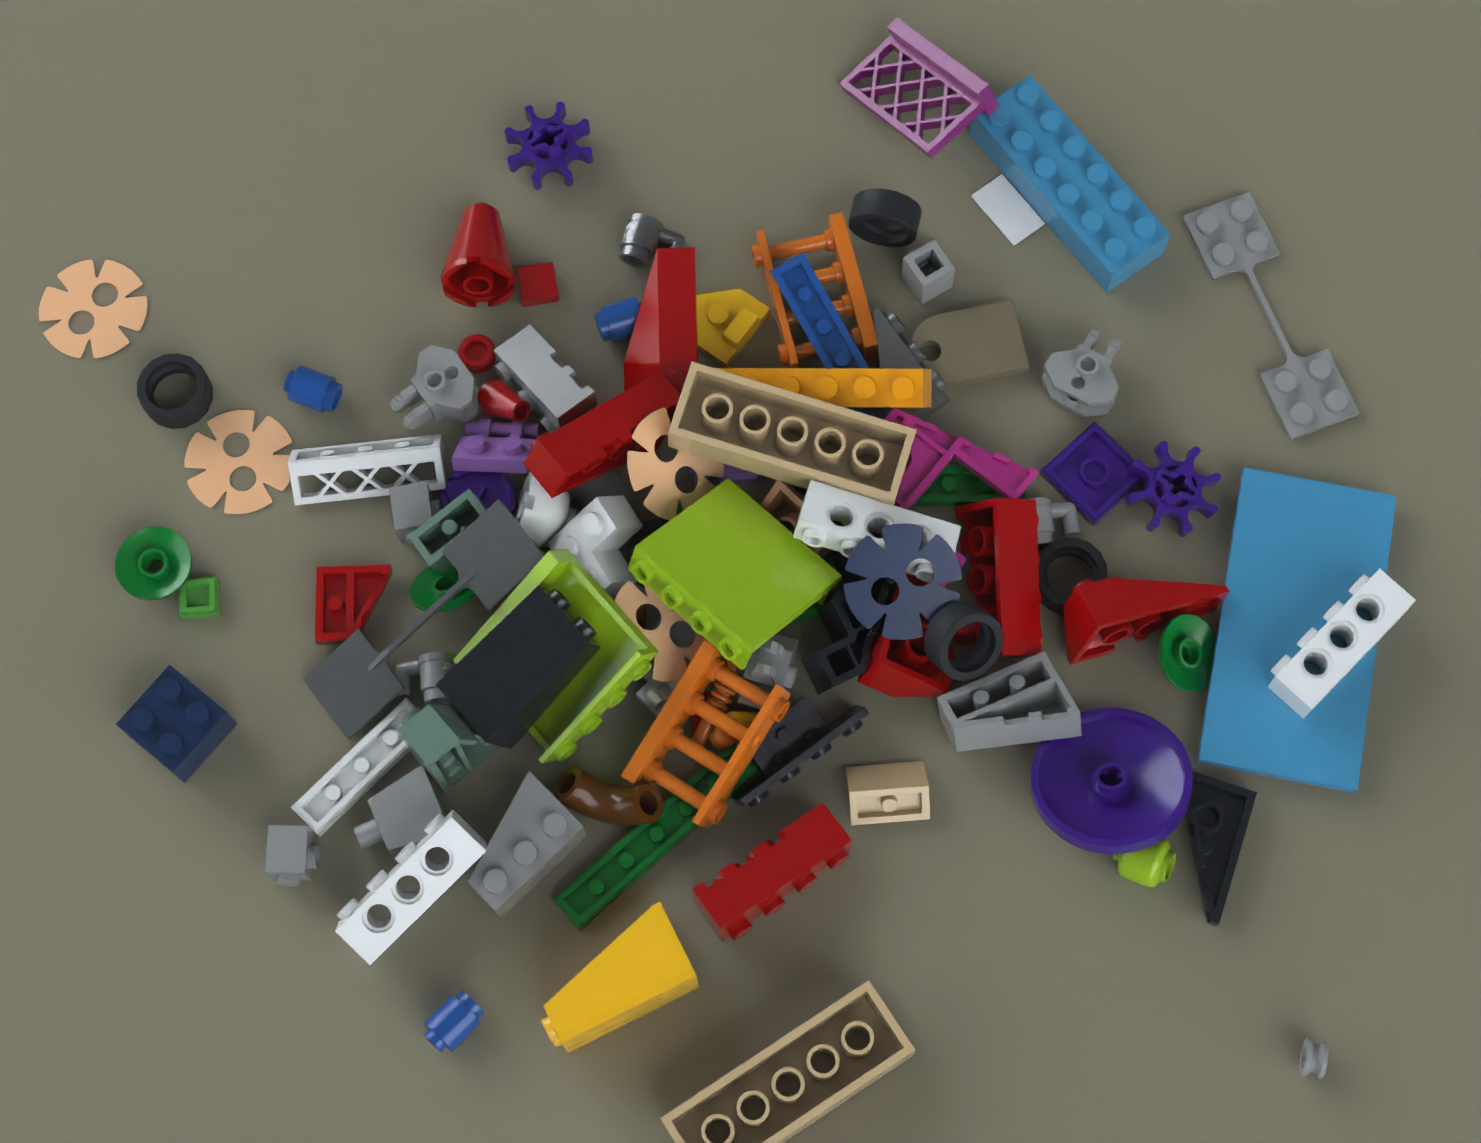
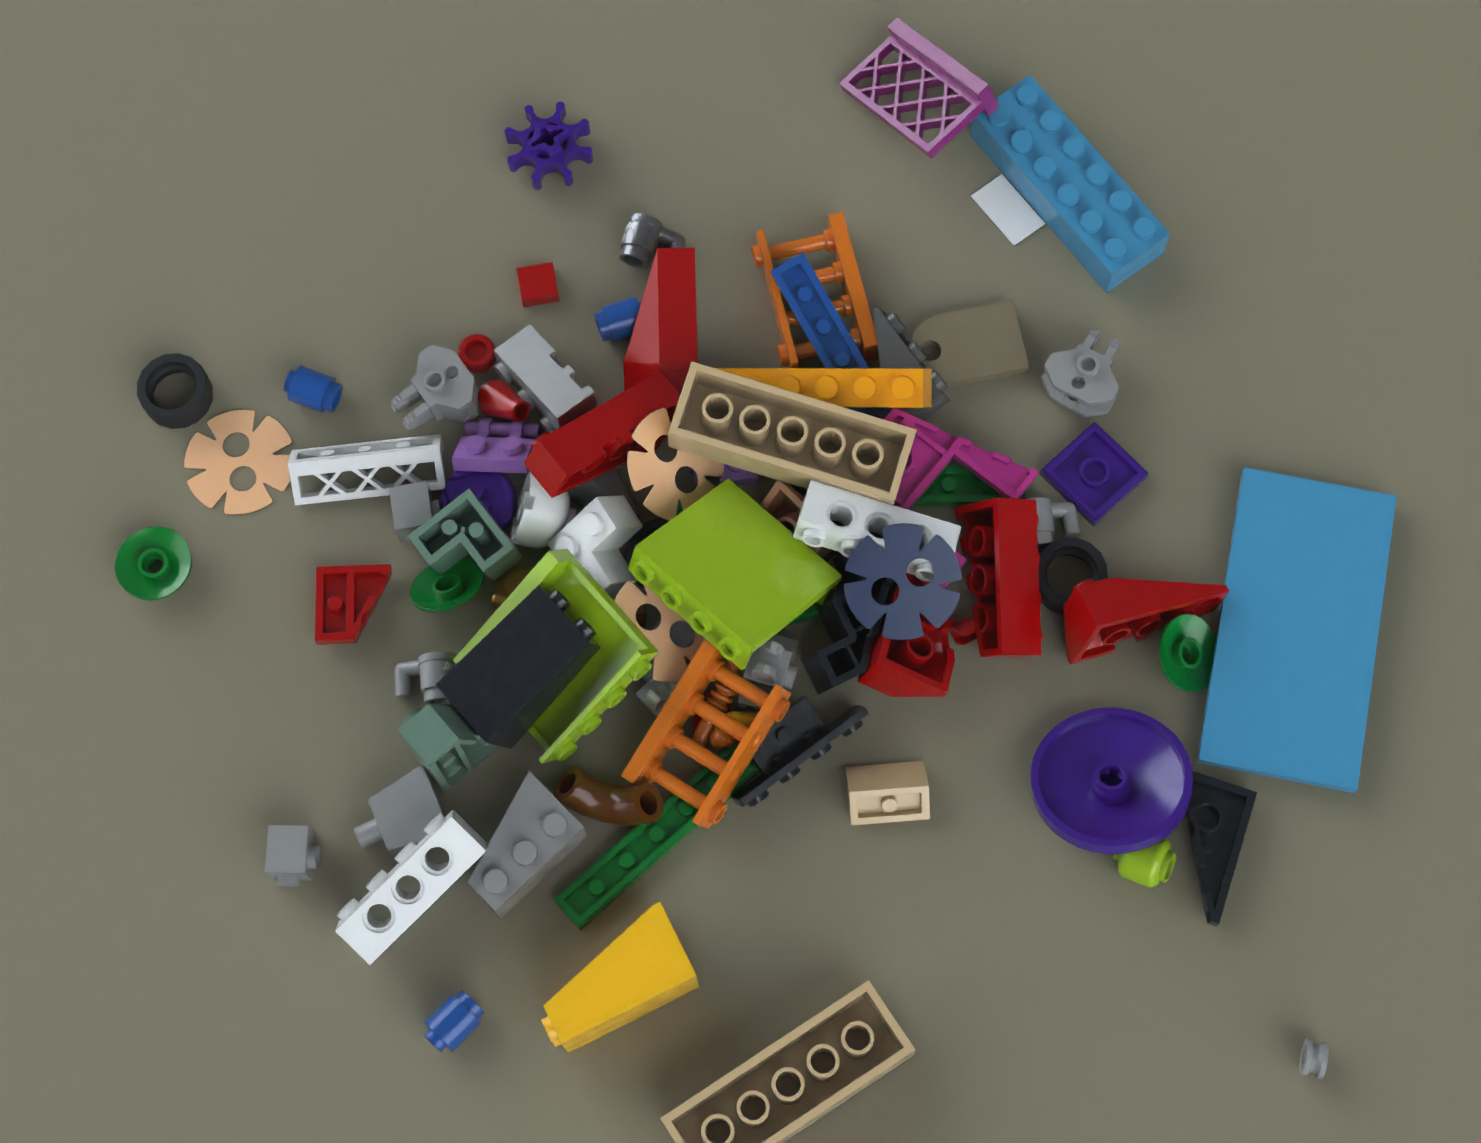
(105, 335): light nougat piece -> none
(176, 723): dark blue brick -> none
(200, 598): bright green tile -> none
(355, 772): white tile -> none
(479, 260): red cone -> none
(490, 560): dark grey hinge -> none
(727, 323): yellow plate -> none
(772, 873): red wedge -> none
(885, 217): black tyre -> none
(927, 271): light grey brick -> none
(980, 656): black tyre -> none
(1010, 708): light grey wedge -> none
(1187, 490): dark purple gear -> none
(1305, 389): light grey hinge -> none
(1387, 605): white brick -> none

